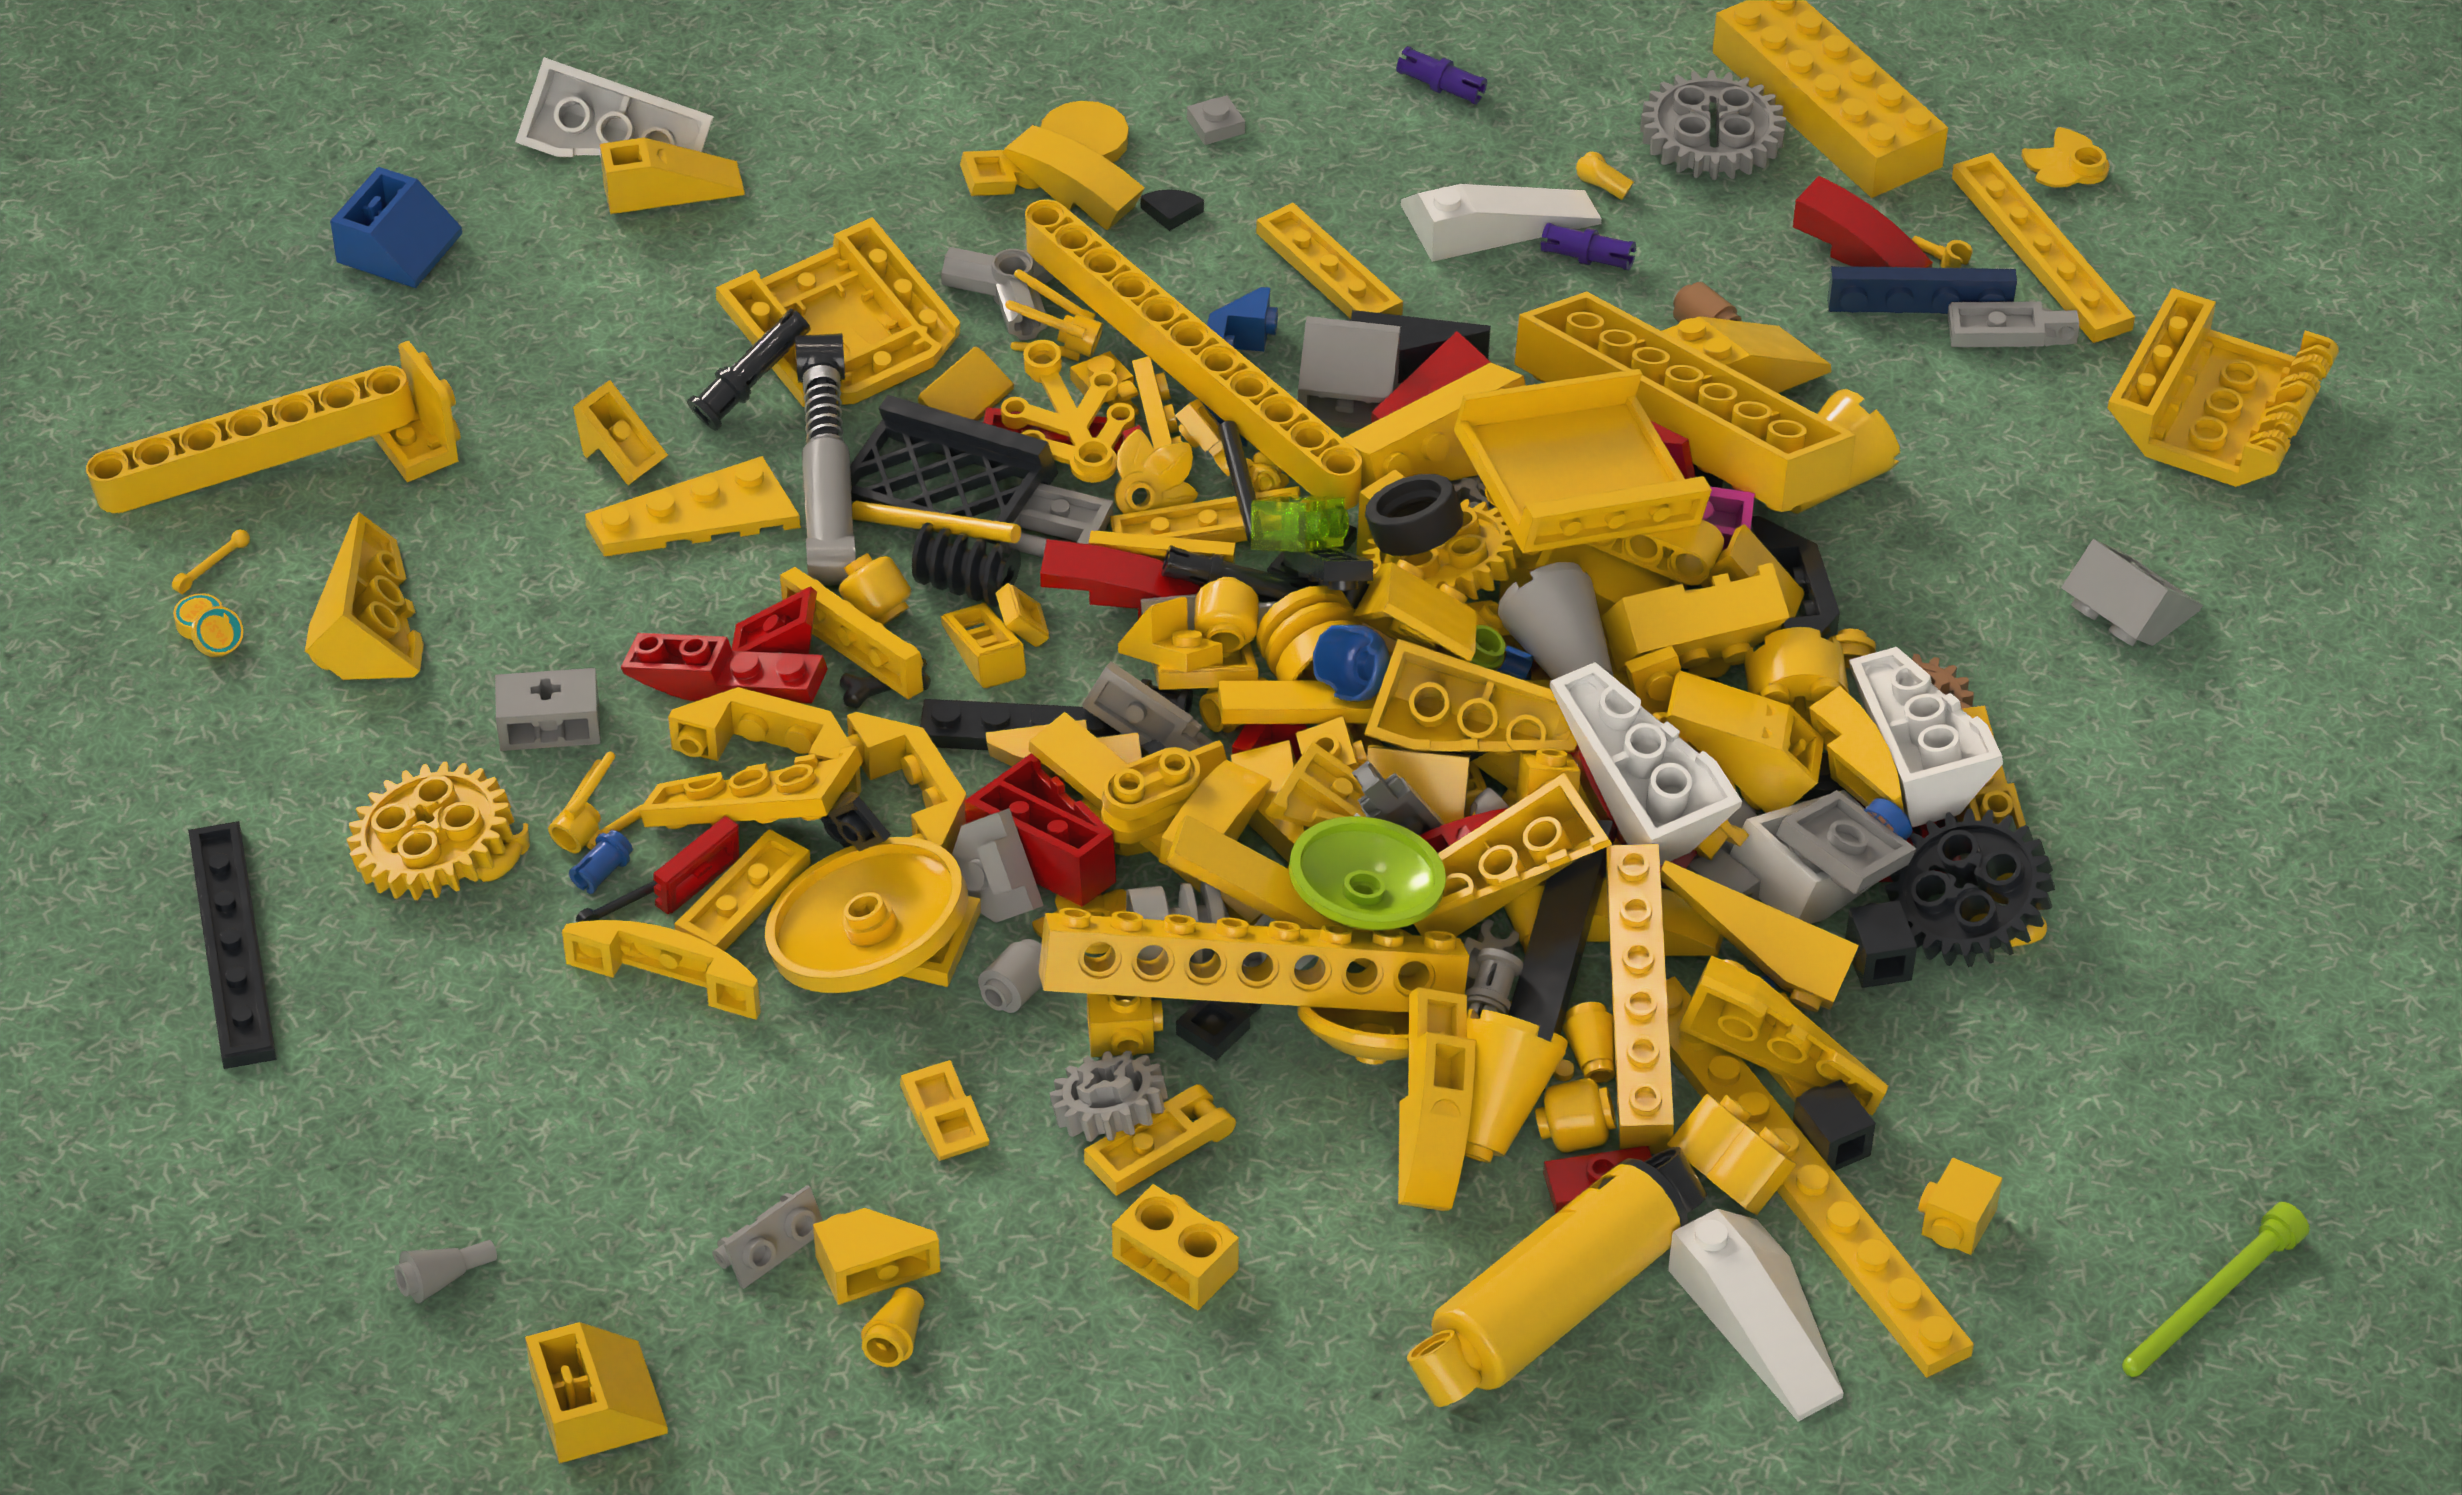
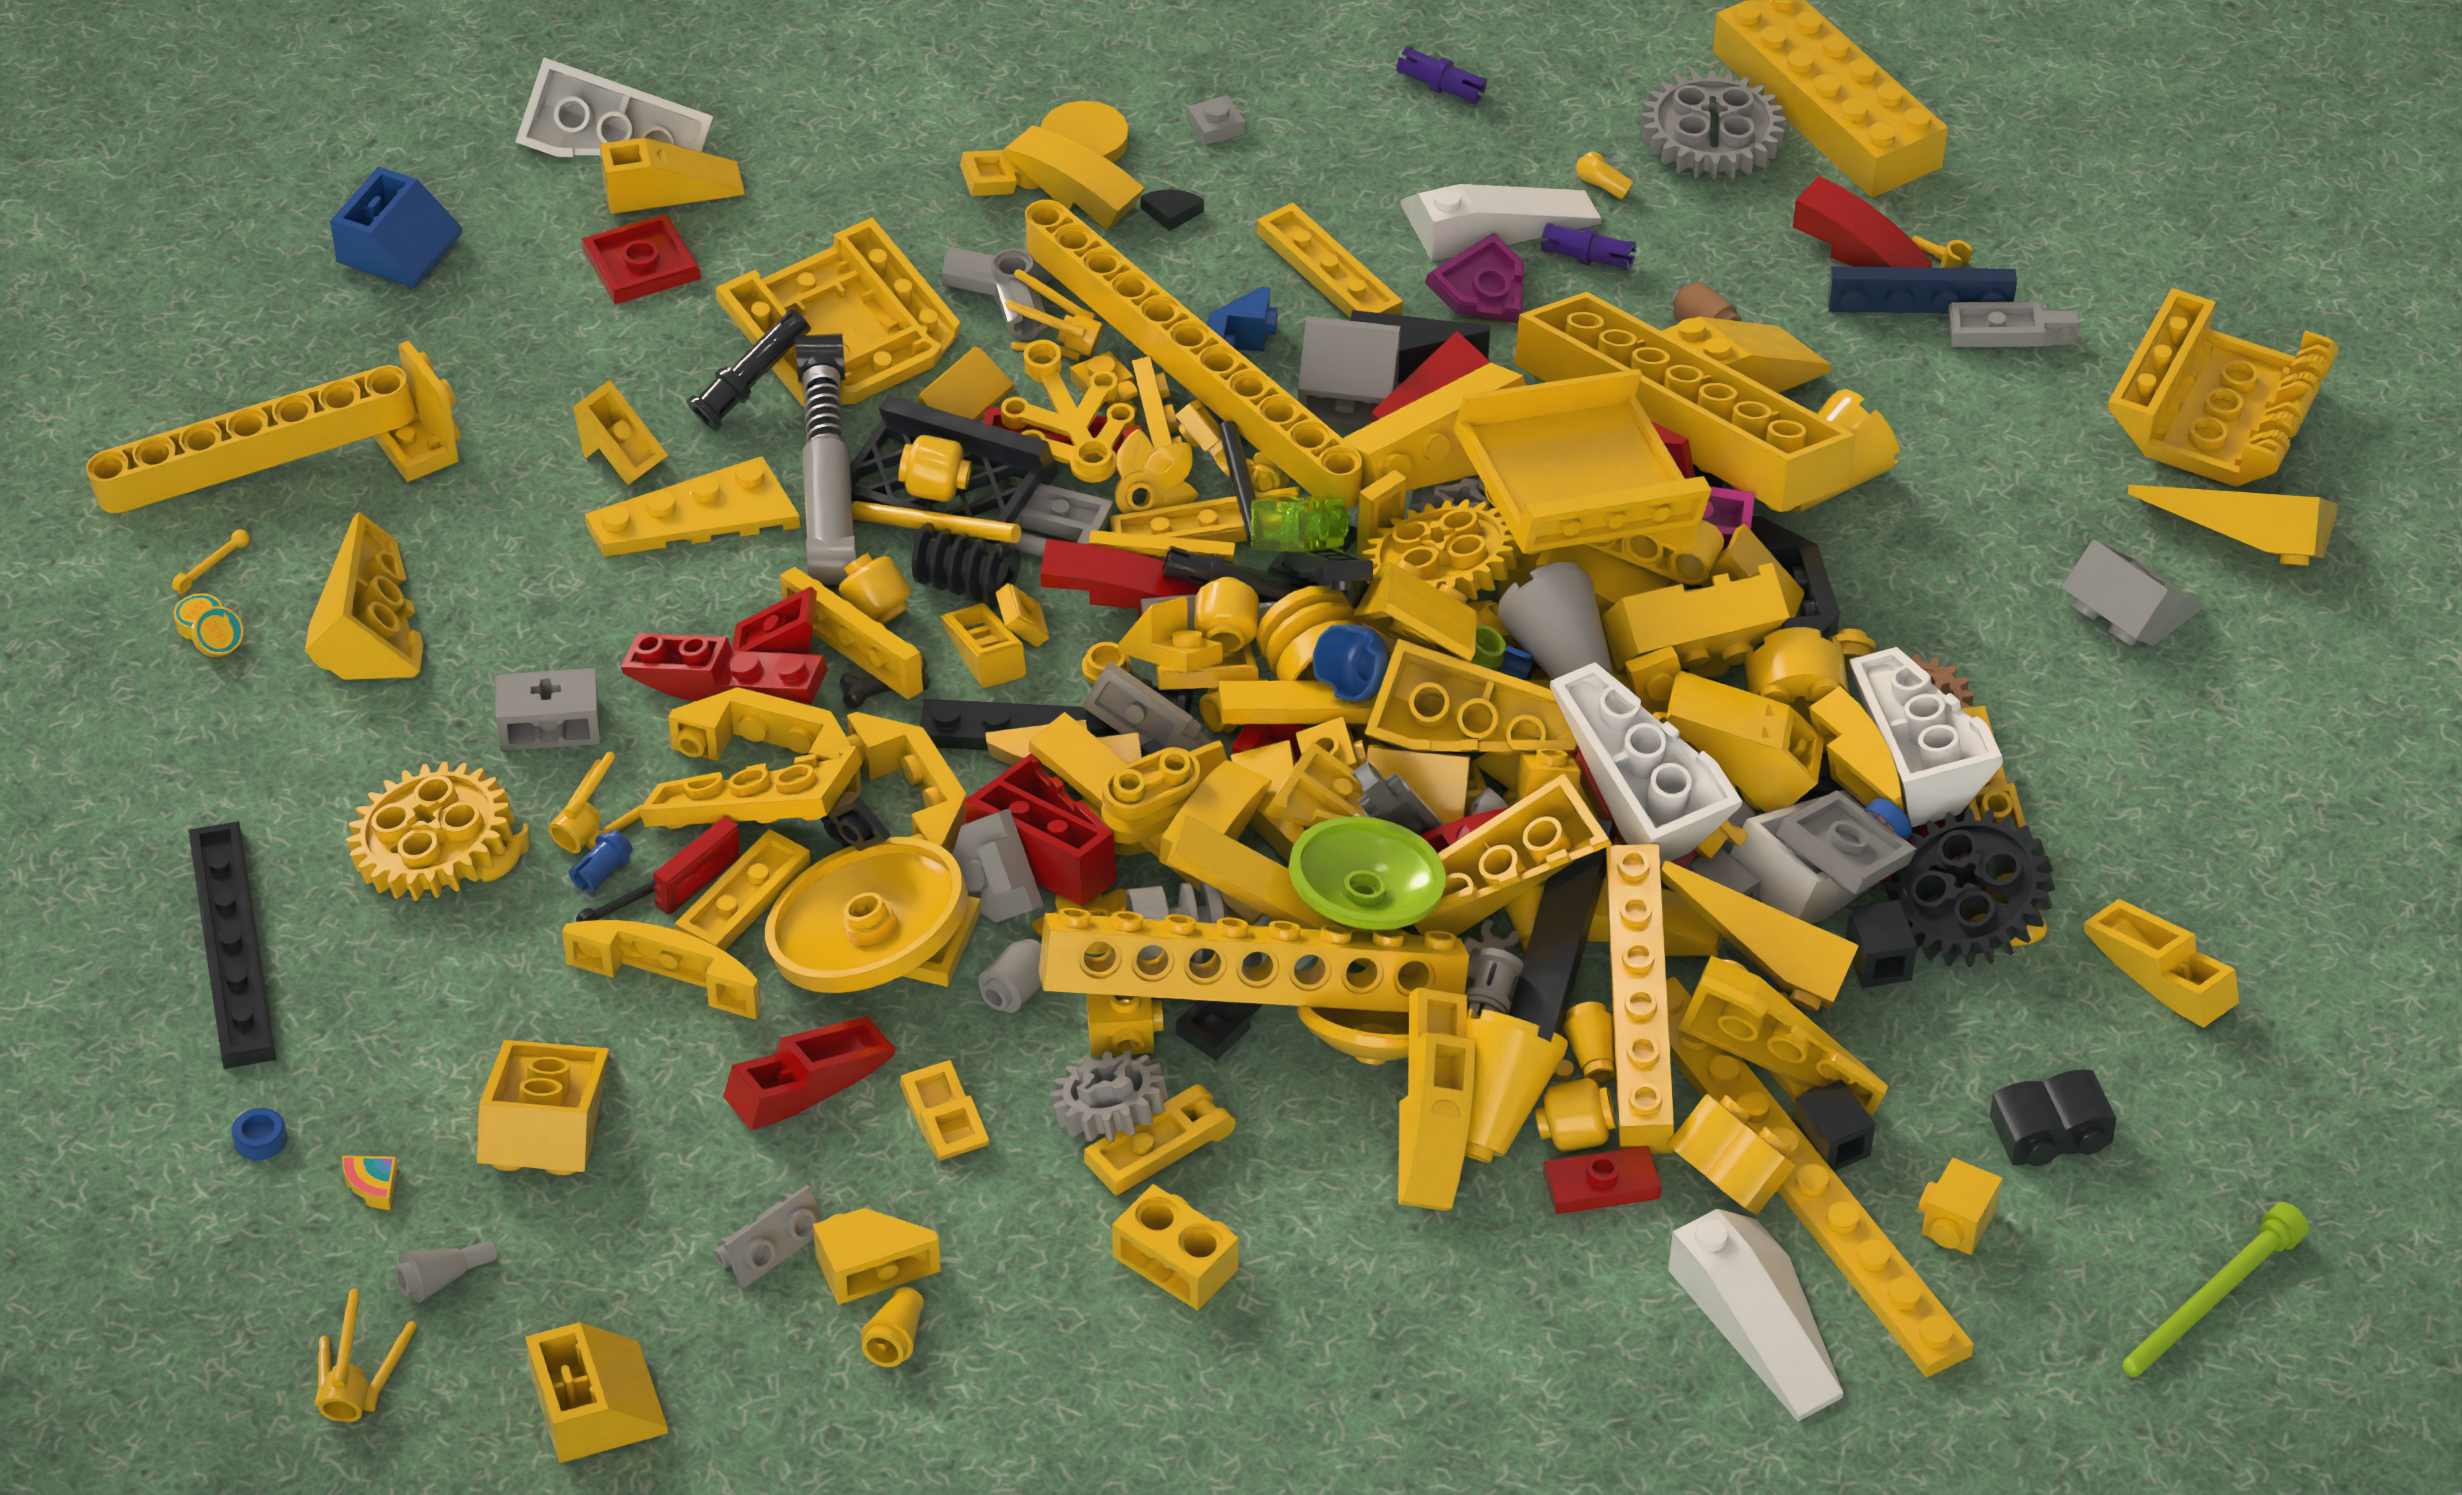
(259, 1134): none -> blue tile
(344, 1390): none -> yellow plant
(371, 1178): none -> tile
(541, 1107): none -> yellow slope
(640, 258): none -> red tile
(805, 1071): none -> red slope
(934, 468): none -> yellow head
(1099, 657): none -> yellow plate
(1414, 514): black tyre -> none
(1481, 281): none -> magenta plate
(1556, 1276): yellow piece -> none
(2043, 247): yellow plate -> none
(2053, 1117): none -> black brick
(2068, 162): yellow plate -> none
(2164, 962): none -> yellow slope
(2271, 522): none -> yellow wedge

